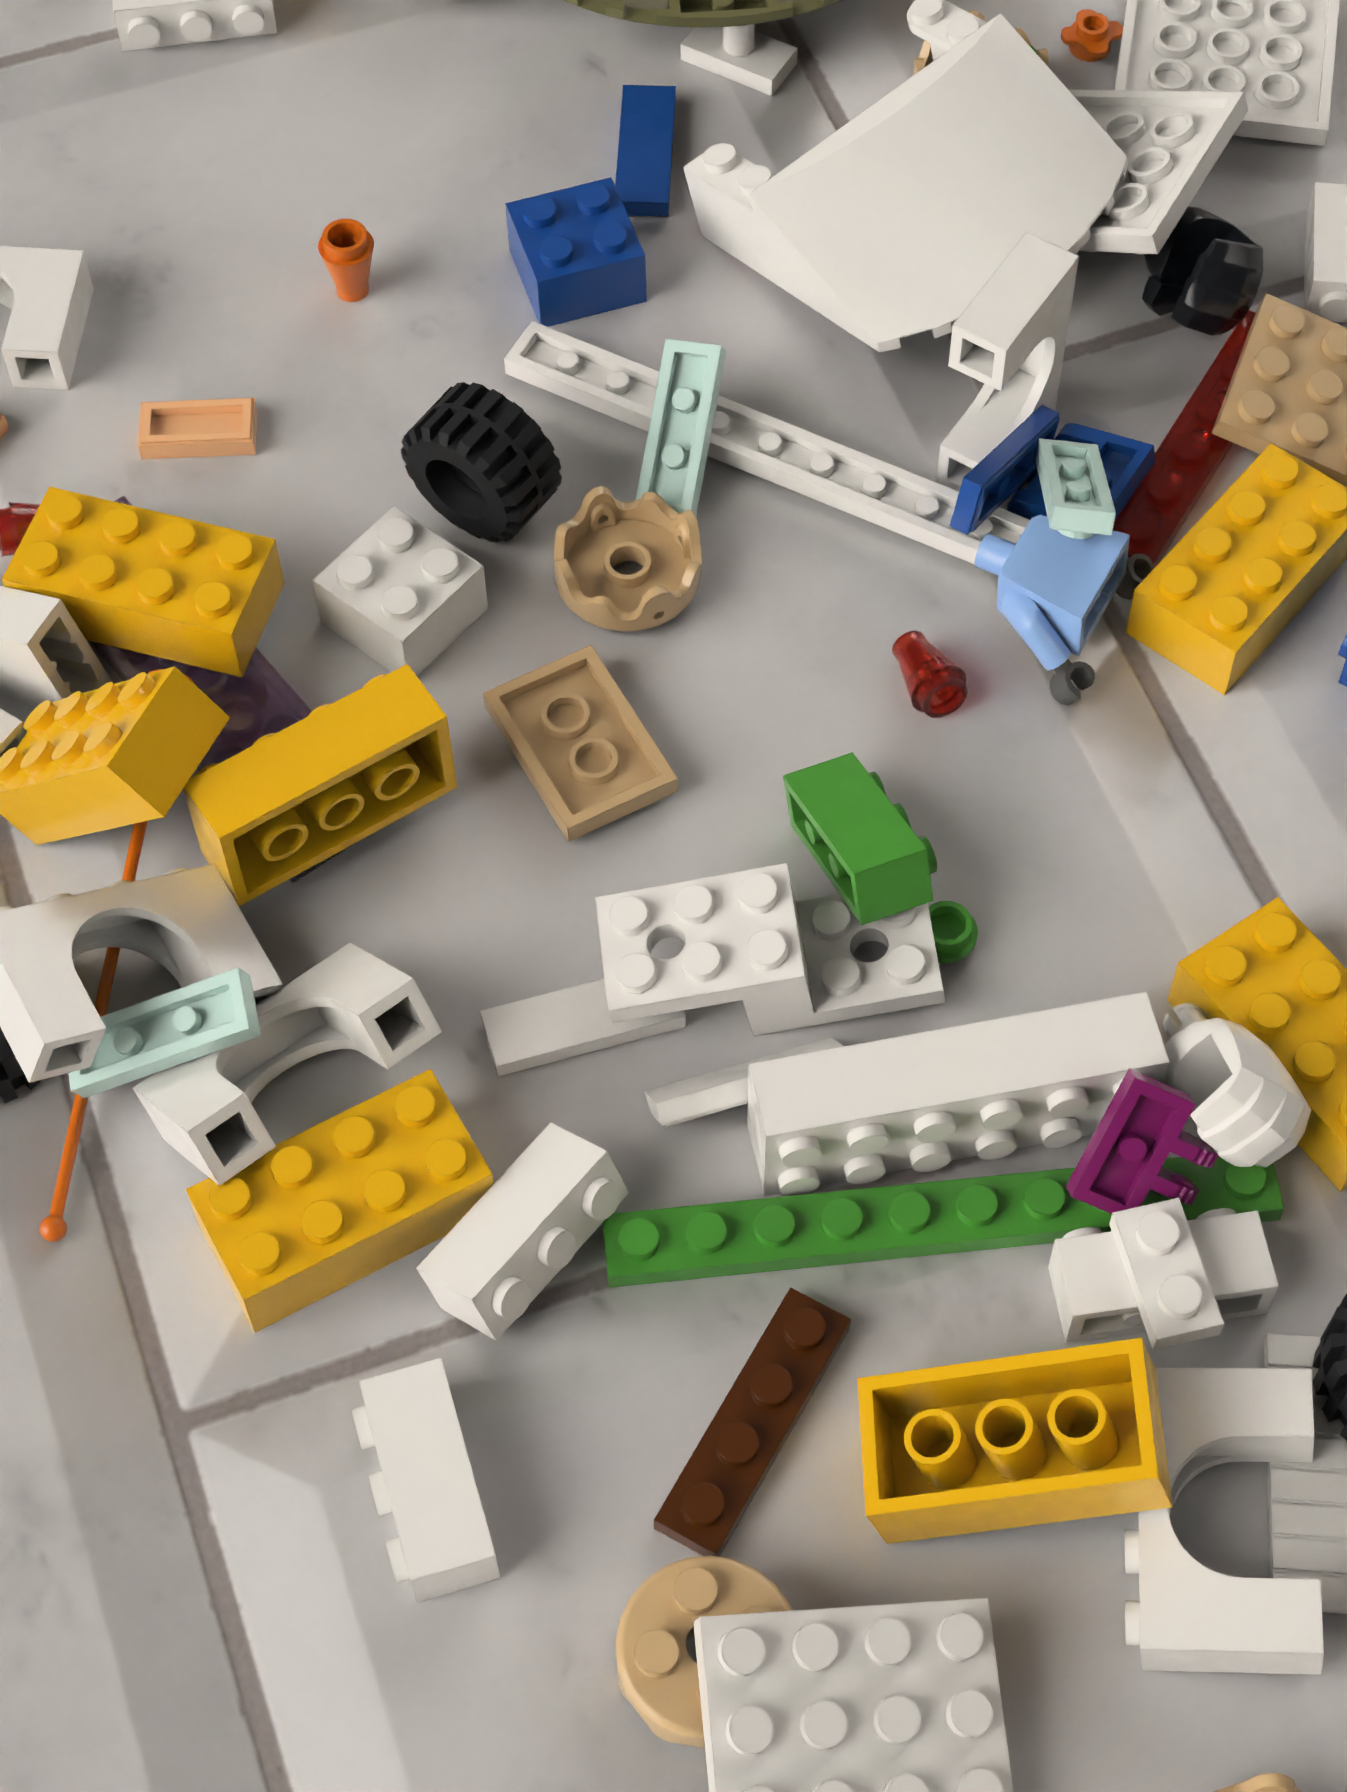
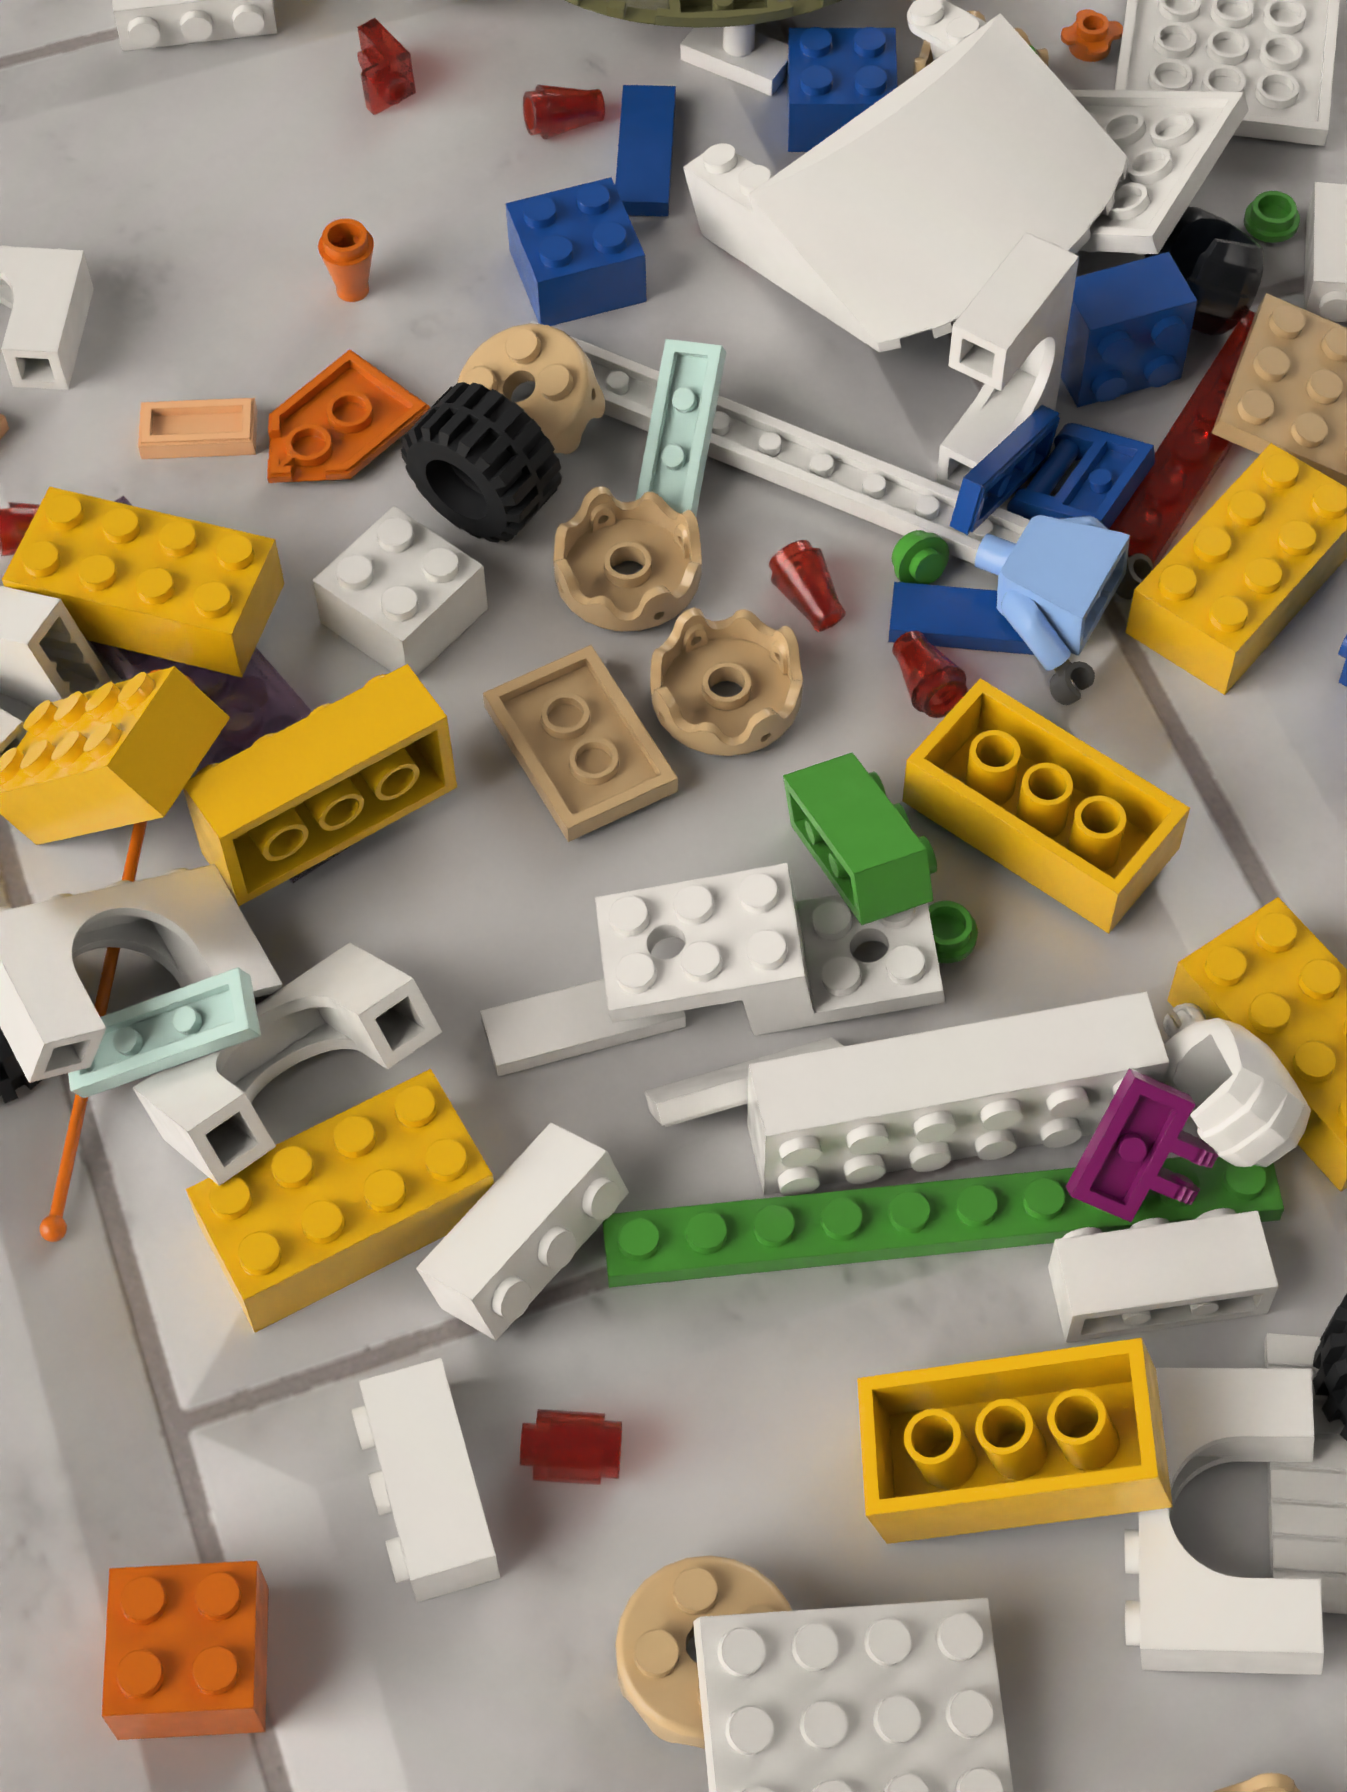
(186, 1650): none -> orange brick
(339, 422): none -> orange tile
(385, 67): none -> clear red bracket
(561, 109): none -> clear red cone
(563, 375): none -> tan plate
(571, 1447): none -> clear red brick
(732, 650): none -> tan plate
(752, 1425): reddish brown plate -> none
(806, 582): none -> clear red cone
(835, 78): none -> blue brick
(920, 557): none -> bright green plate
(953, 618): none -> blue tile
(1044, 804): none -> yellow brick
(1075, 488): light aqua plate -> none
(1127, 329): none -> blue brick
(1166, 1274): white plate -> none
(1272, 217): none -> bright green plate

